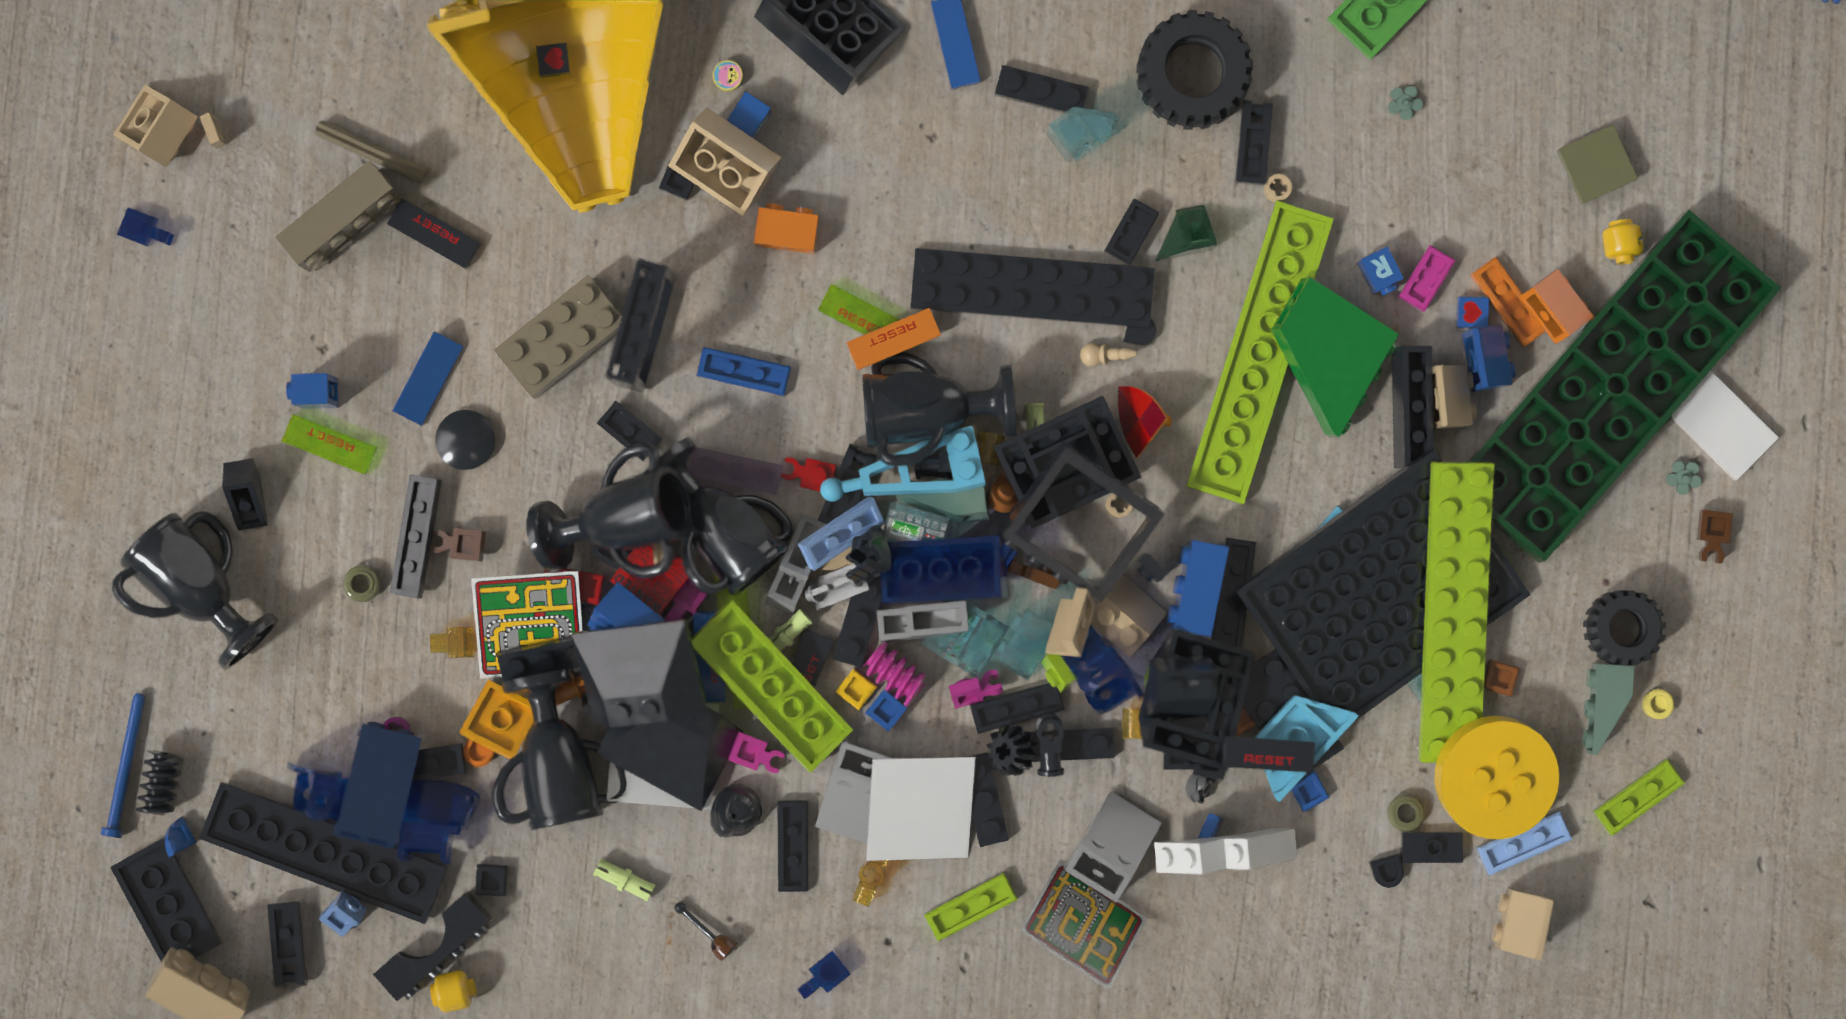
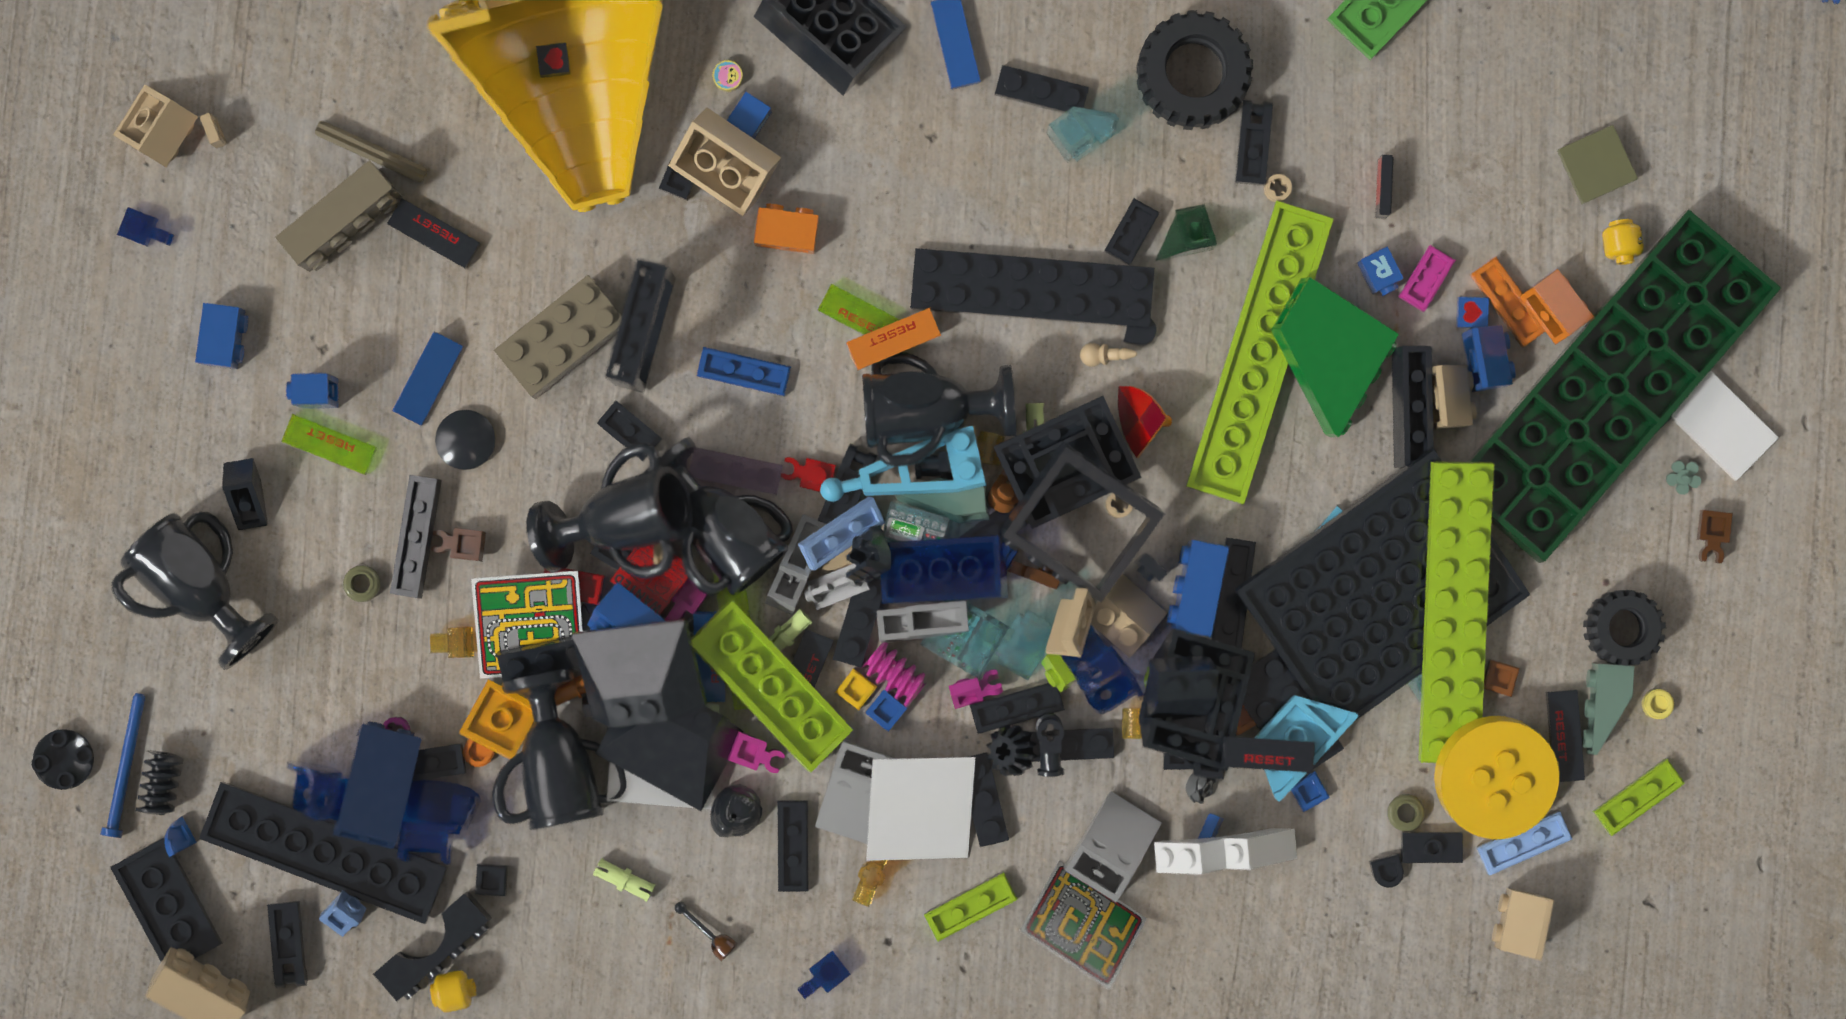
(63, 759): none -> black dish
(221, 336): none -> blue brick
(1384, 186): none -> black tile
(1404, 102): sand green plant -> none
(1566, 733): none -> black tile

